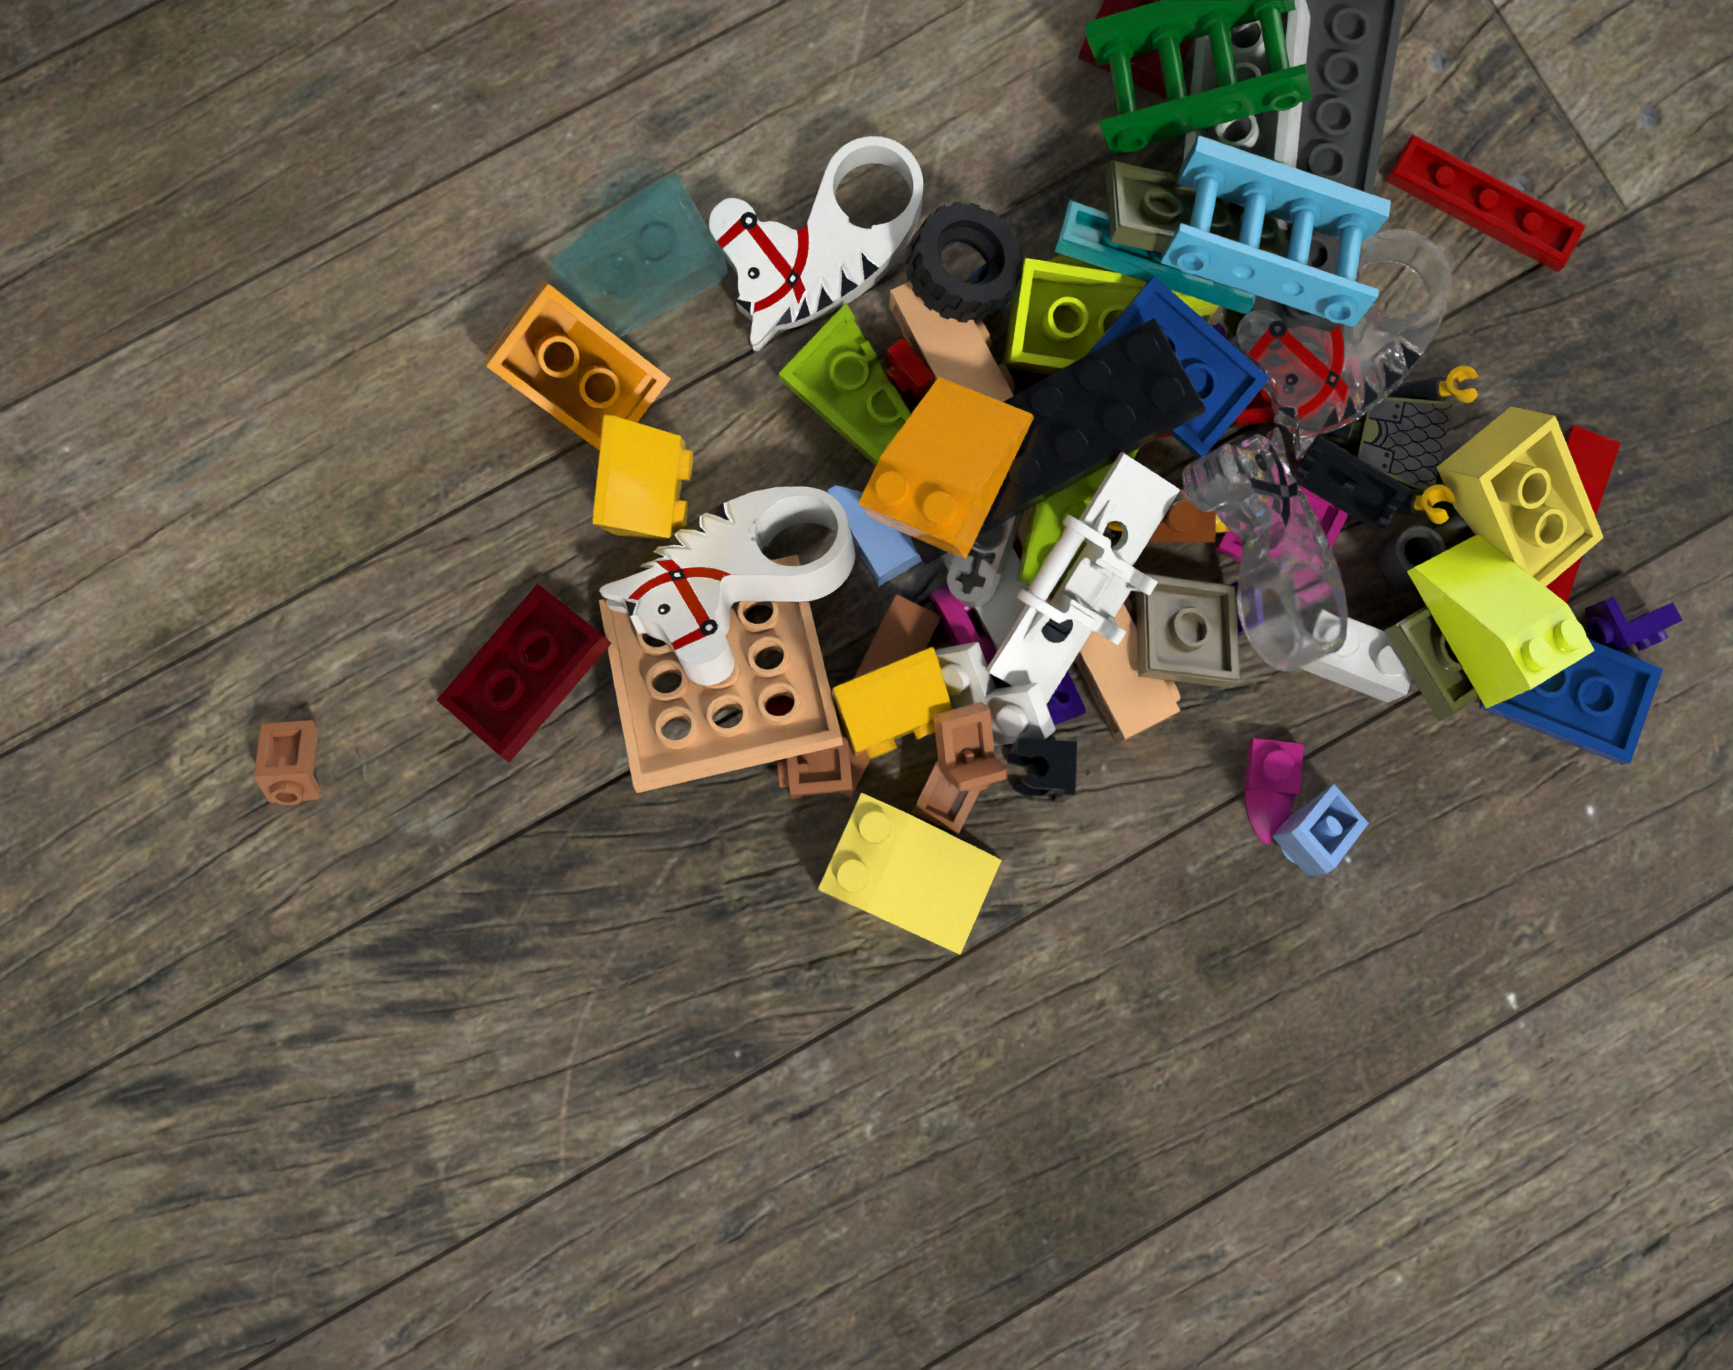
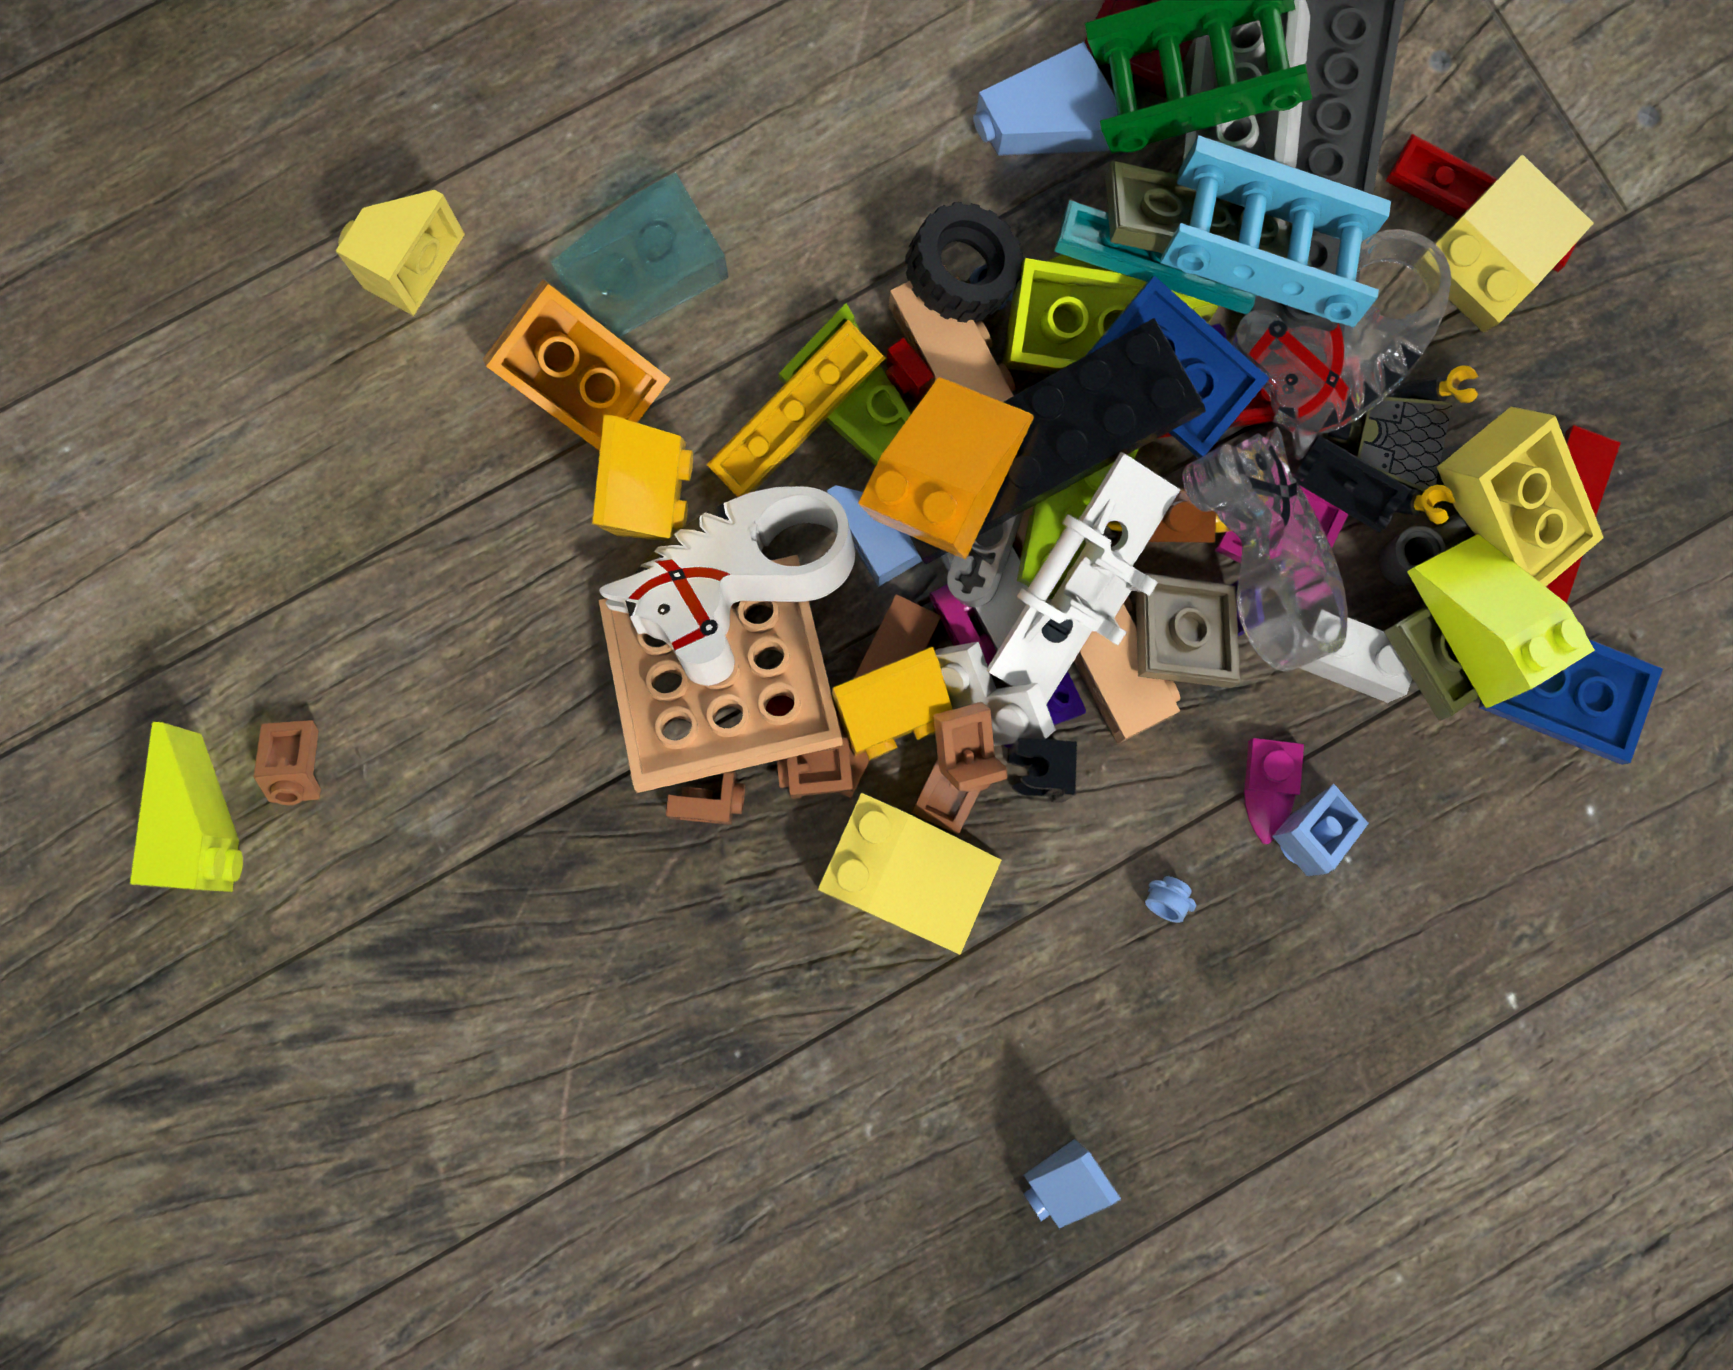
(183, 818): none -> neon yellow slope
(401, 247): none -> light yellow slope
(523, 672): dark red plate -> none
(698, 805): none -> nougat bracket
(796, 410): none -> yellow tile
(811, 272): white animal -> none
(1048, 107): none -> light blue slope
(1069, 1186): none -> light blue slope
(1170, 899): none -> light blue plate
(1509, 243): none -> light yellow slope
(1611, 628): dark purple bracket -> none

